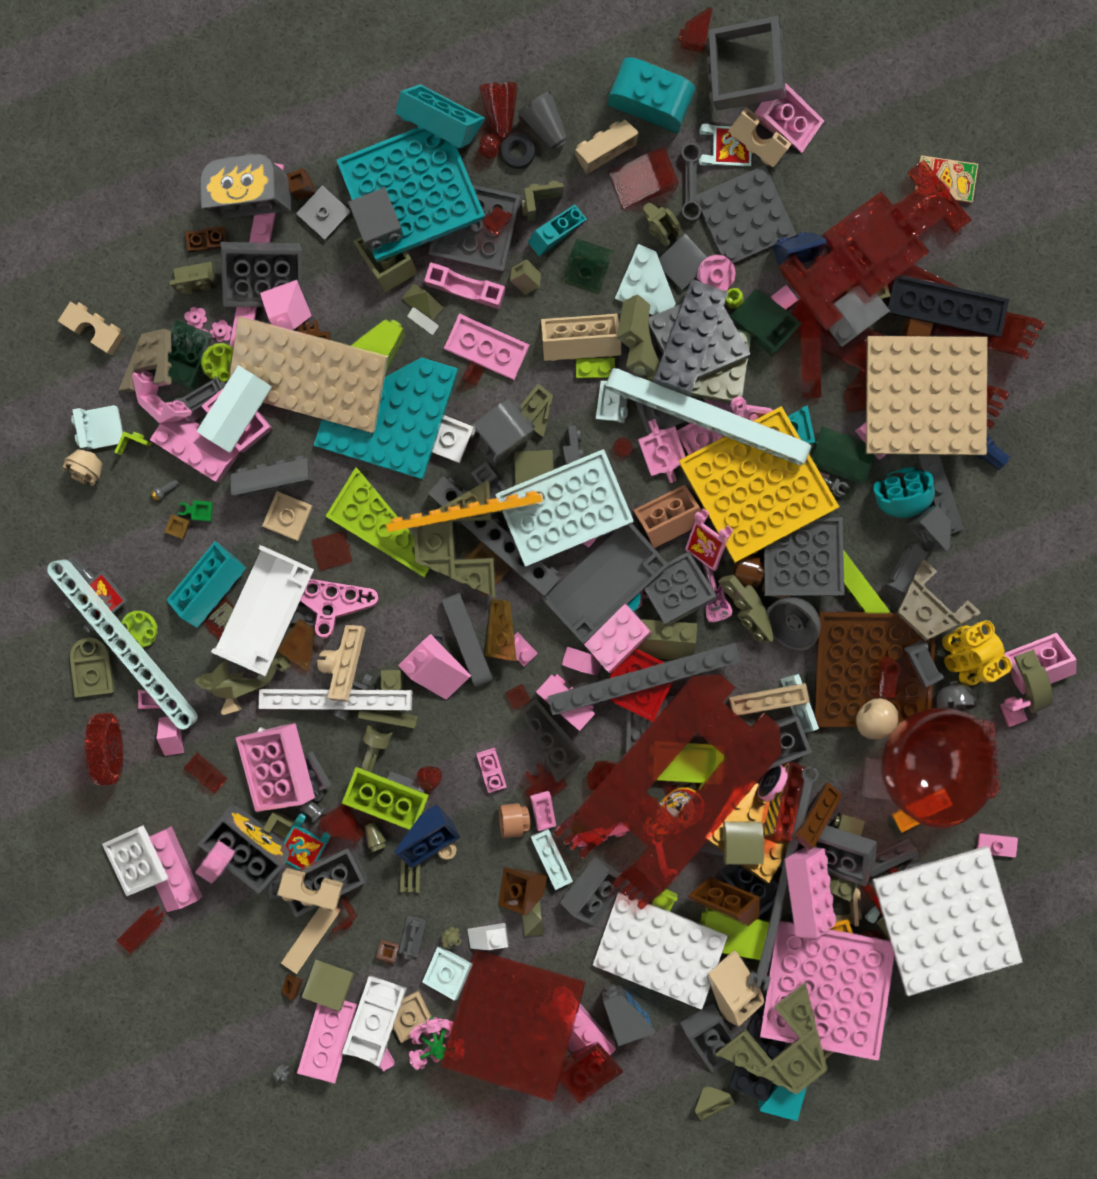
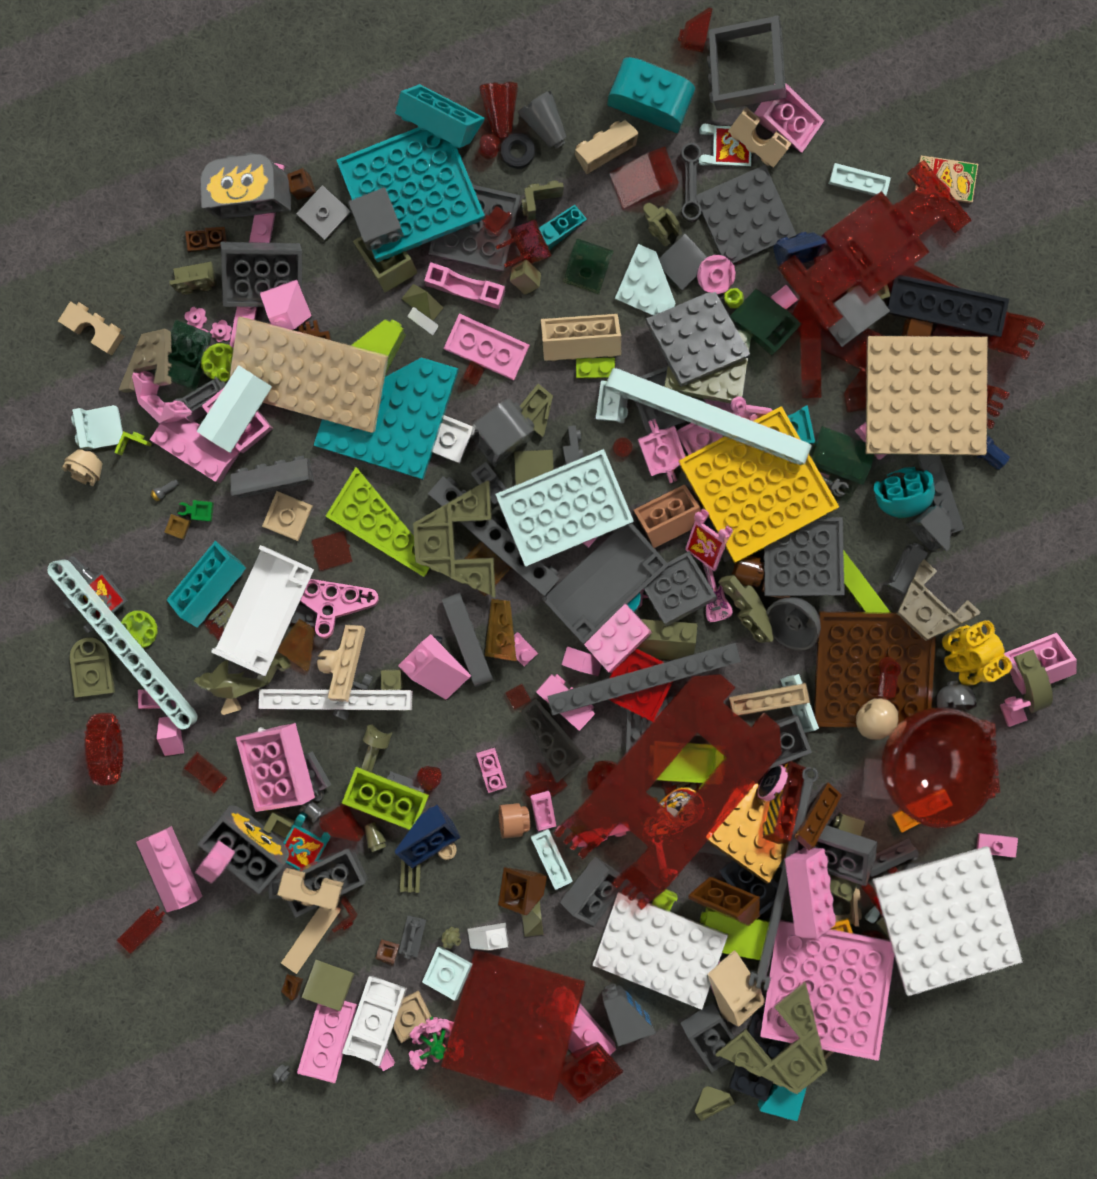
(135, 861): white plate -> none
(389, 717): olive tile -> none
(473, 509): light orange plate -> none
(529, 243): none -> clear red plate
(635, 334): olive arch -> none
(690, 337): plate -> none
(743, 842): olive slope -> none
(858, 180): none -> light aqua plate
(923, 663): dark grey panel -> none

